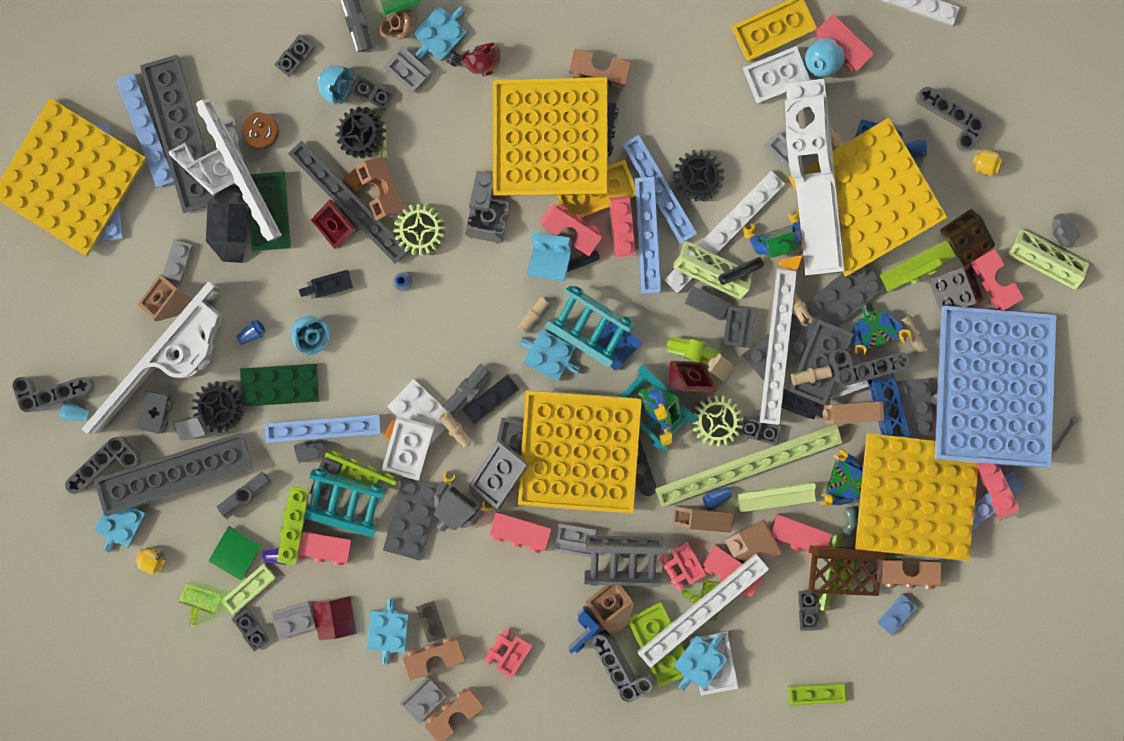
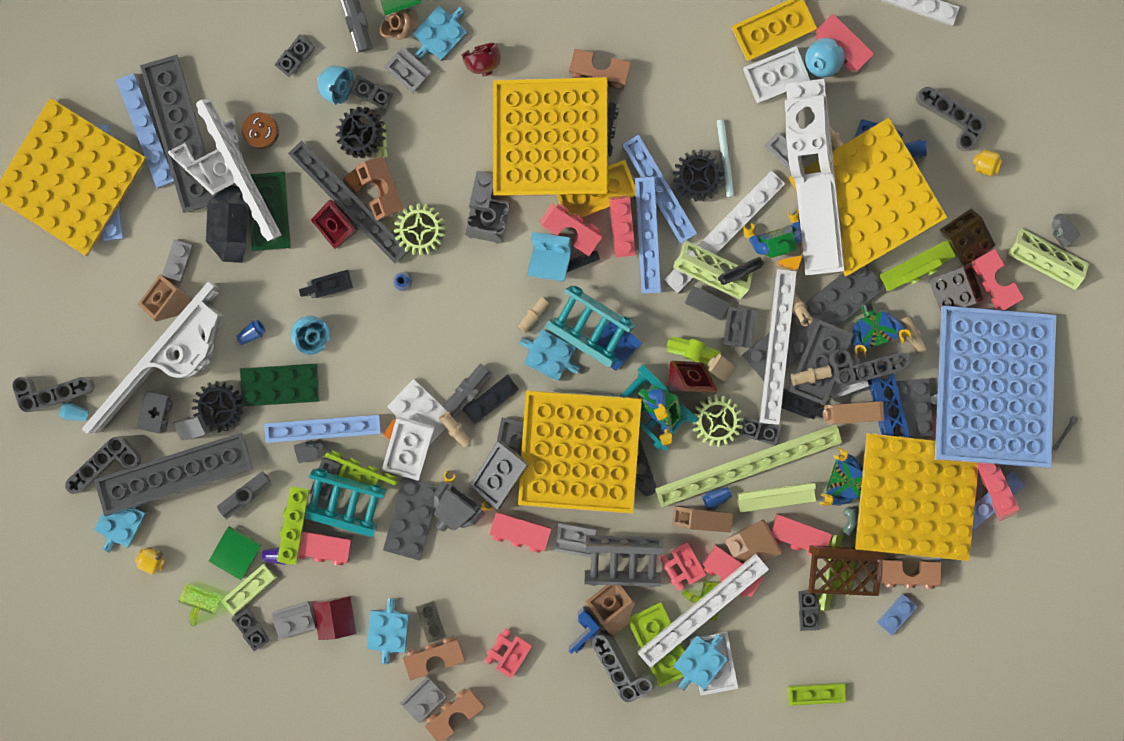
(454, 58): black plate -> none
(725, 158): none -> light aqua bar

